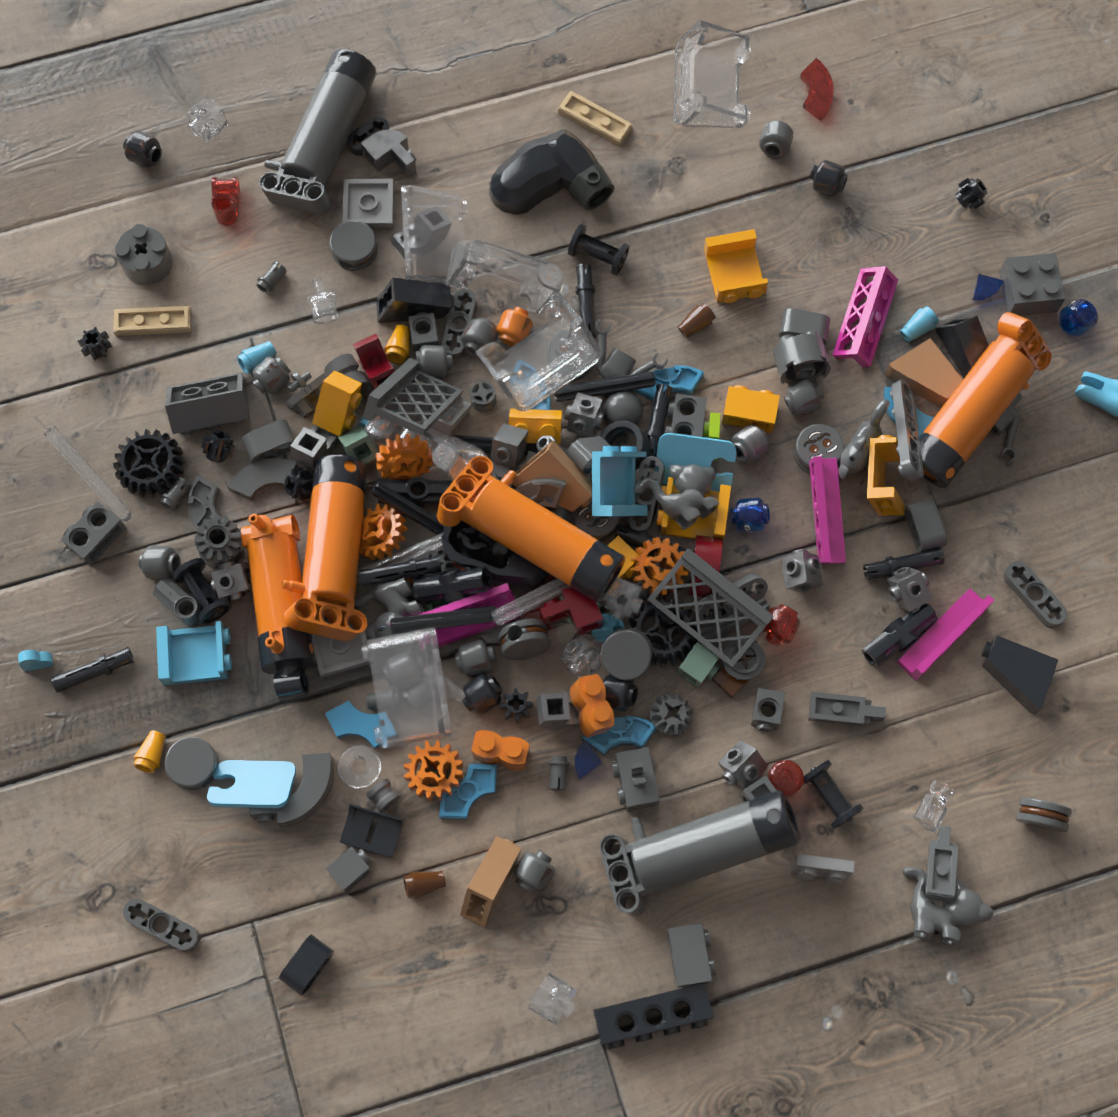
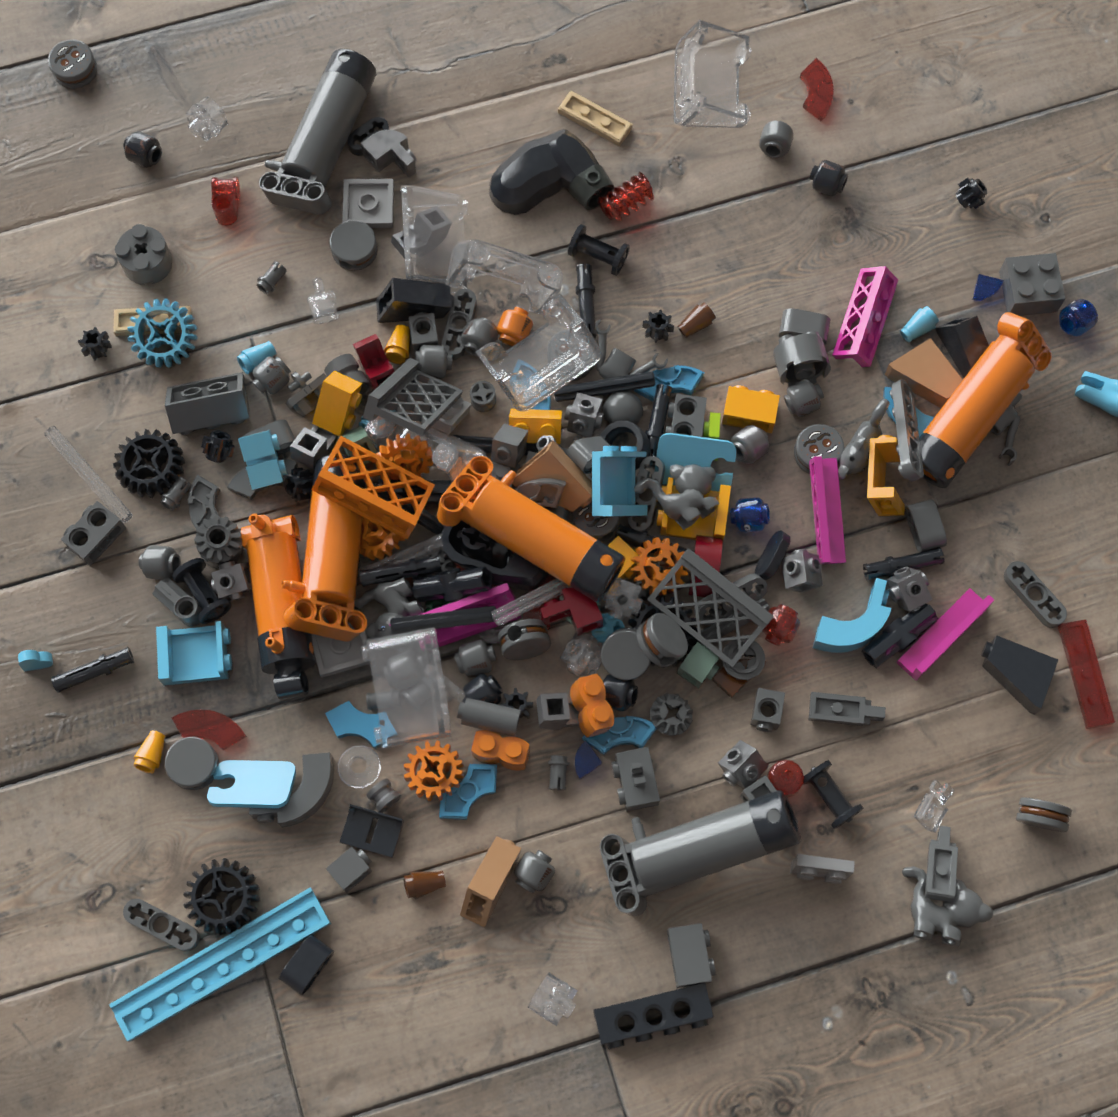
(72, 64): none -> dark grey head
(155, 338): none -> medium azure gear
(210, 726): none -> clear red tile
(210, 898): none -> black gear
(219, 964): none -> medium azure plate
(262, 459): none -> medium azure piece
(366, 501): none -> orange fence
(489, 716): none -> dark grey brick
(626, 197): none -> clear red piece
(658, 319): none -> black gear
(662, 640): none -> dark grey head
(734, 266): light orange panel -> none
(772, 555): none -> black tile
(847, 636): none -> medium azure arch
(1086, 674): none -> clear red tile

